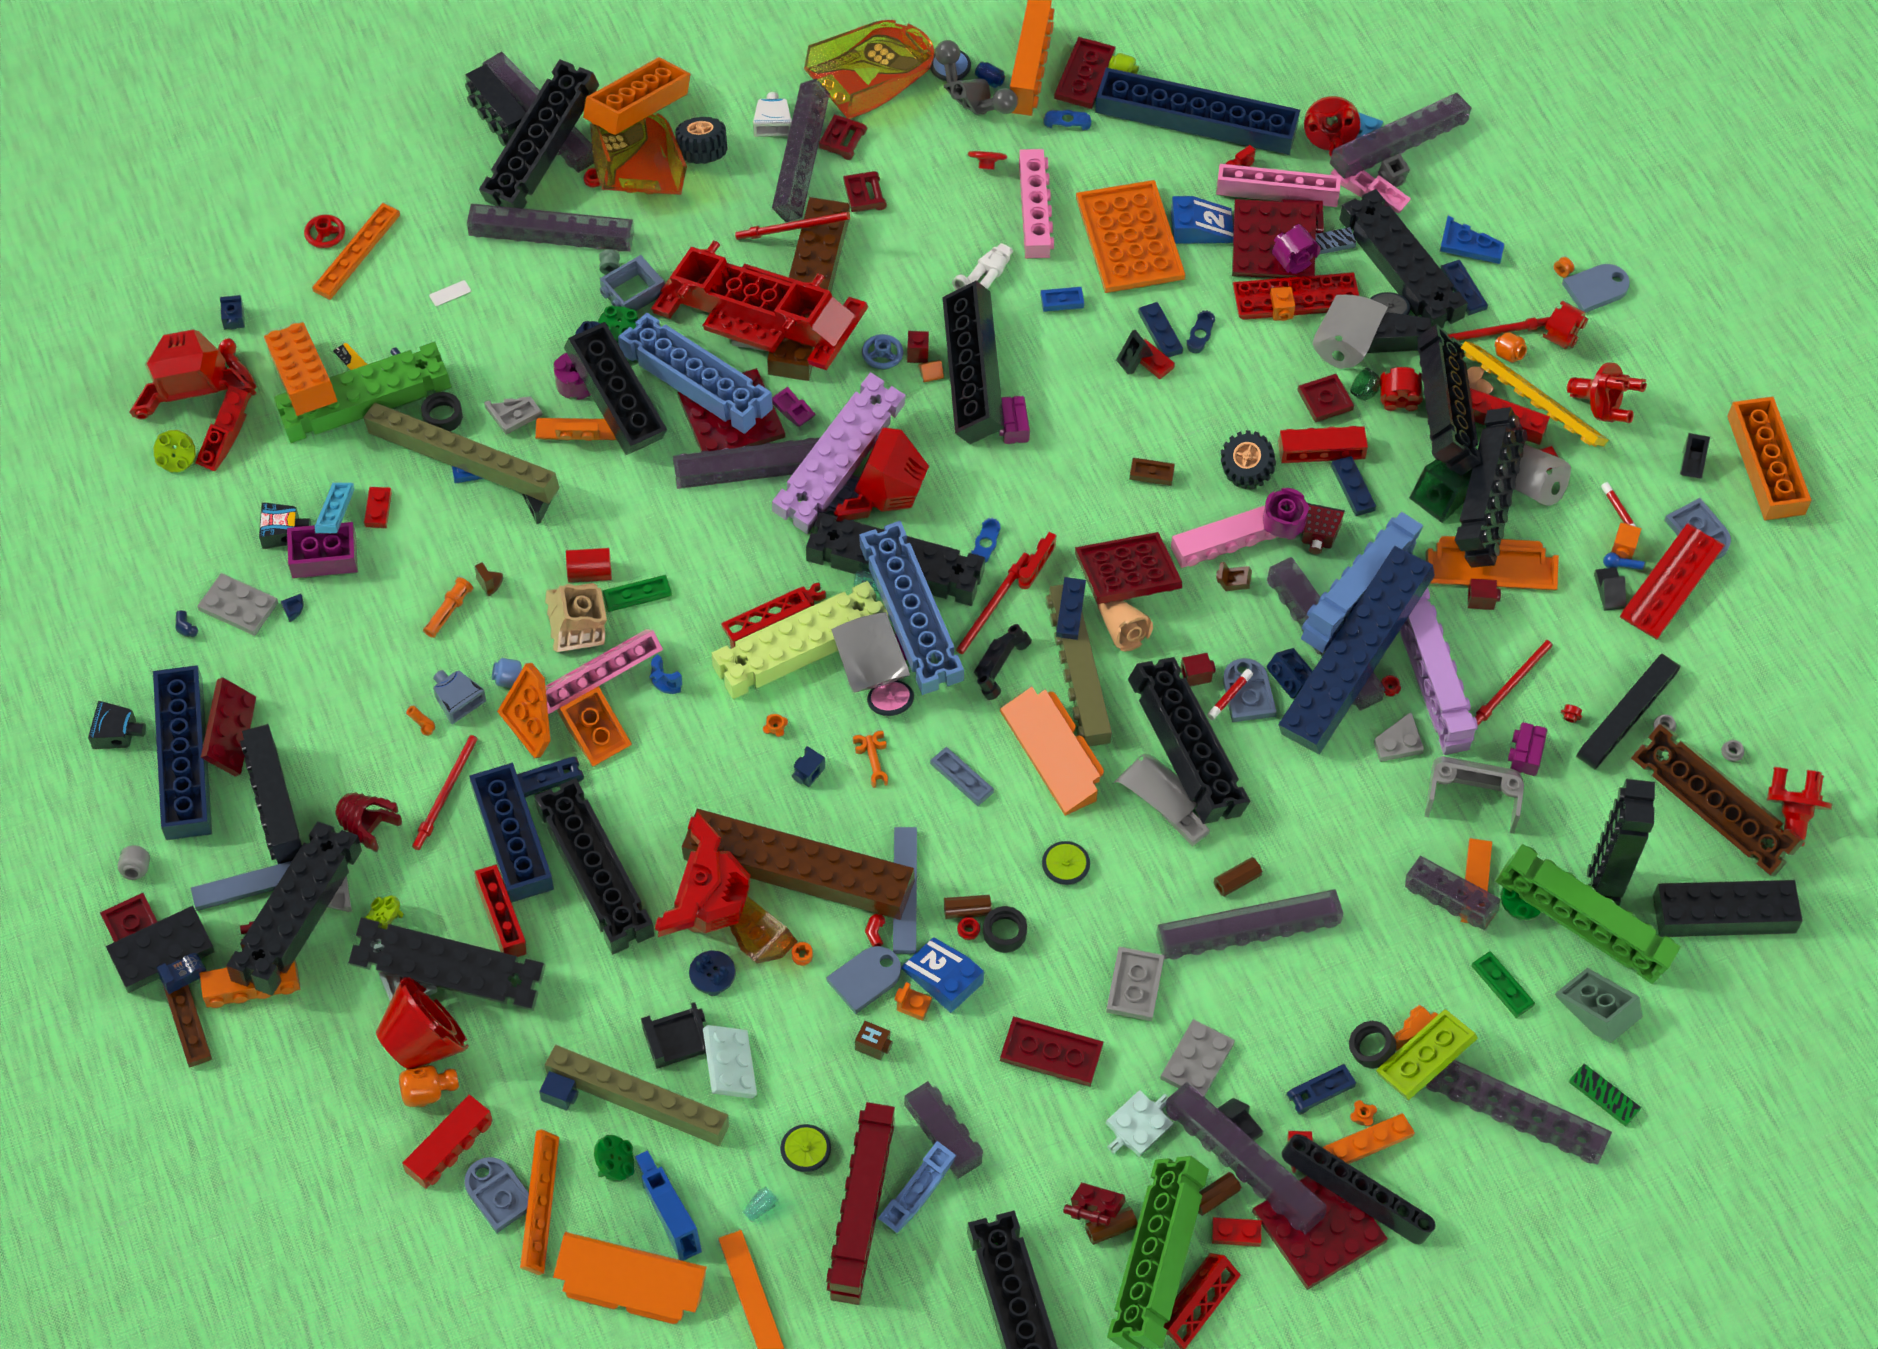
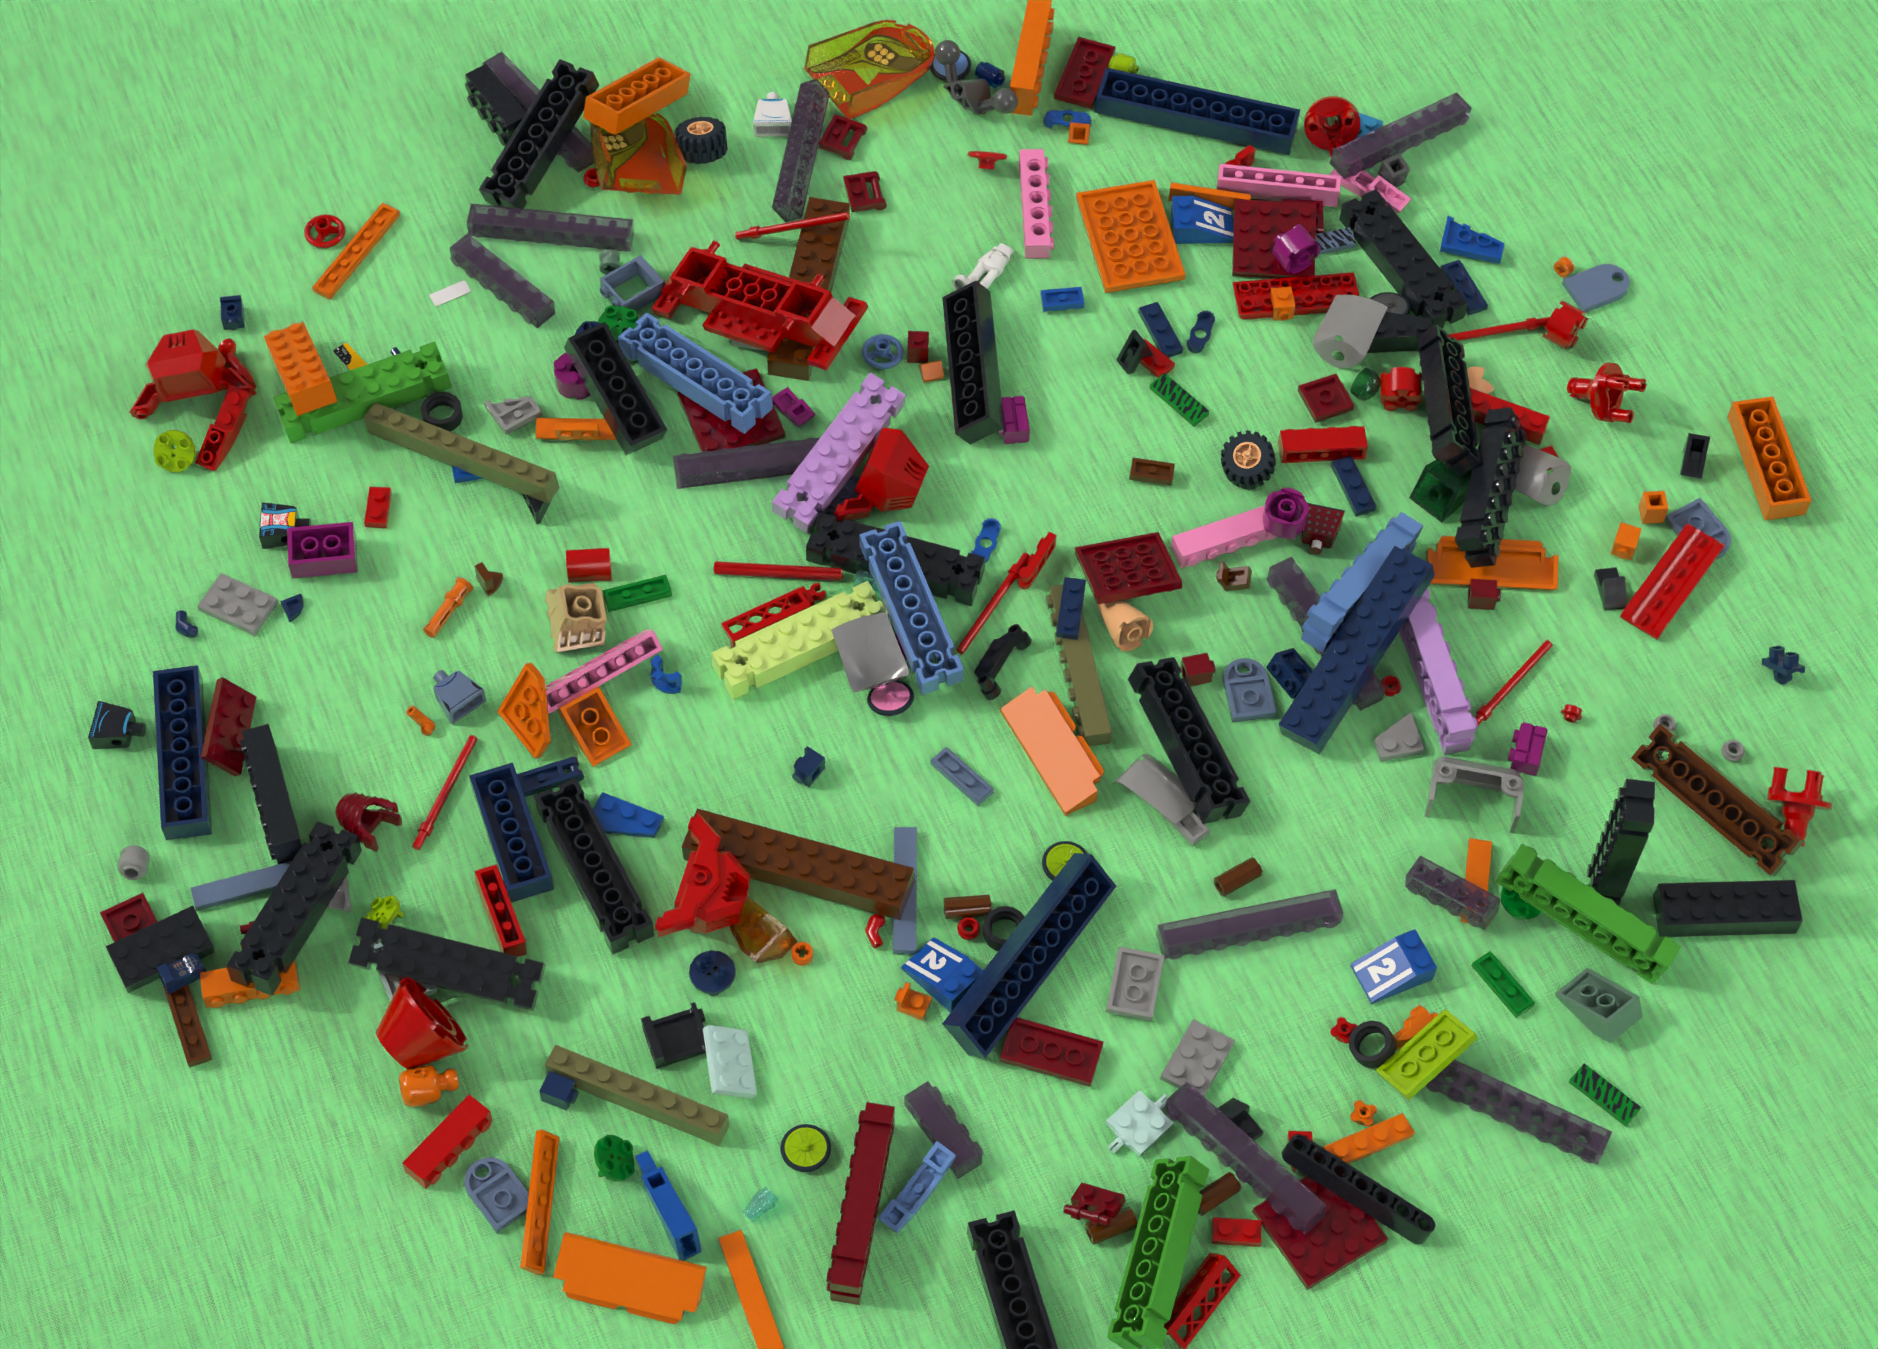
(334, 508): medium azure tile -> none
(502, 281): none -> brick
(506, 672): medium blue head -> none
(626, 818): none -> blue wing
(777, 719): orange plate -> none
(780, 571): none -> red axle
(864, 978): sand blue tile -> none
(871, 744): orange bar -> none
(873, 1040): reddish brown brick -> none
(1029, 955): none -> dark blue brick
(1079, 133): none -> orange slope
(1179, 399): none -> green tile
(1216, 196): none -> orange tile
(1228, 696): red bar -> none
(1321, 1088): dark blue plate -> none
(1339, 1034): none -> red plate
(1394, 967): none -> slope
(1510, 347): orange head -> none
(1539, 398): yellow plate -> none
(1613, 560): blue bar -> none
(1617, 504): red bar -> none
(1628, 711): black beam -> none
(1653, 507): none -> orange brick
(1783, 664): none -> dark blue hips

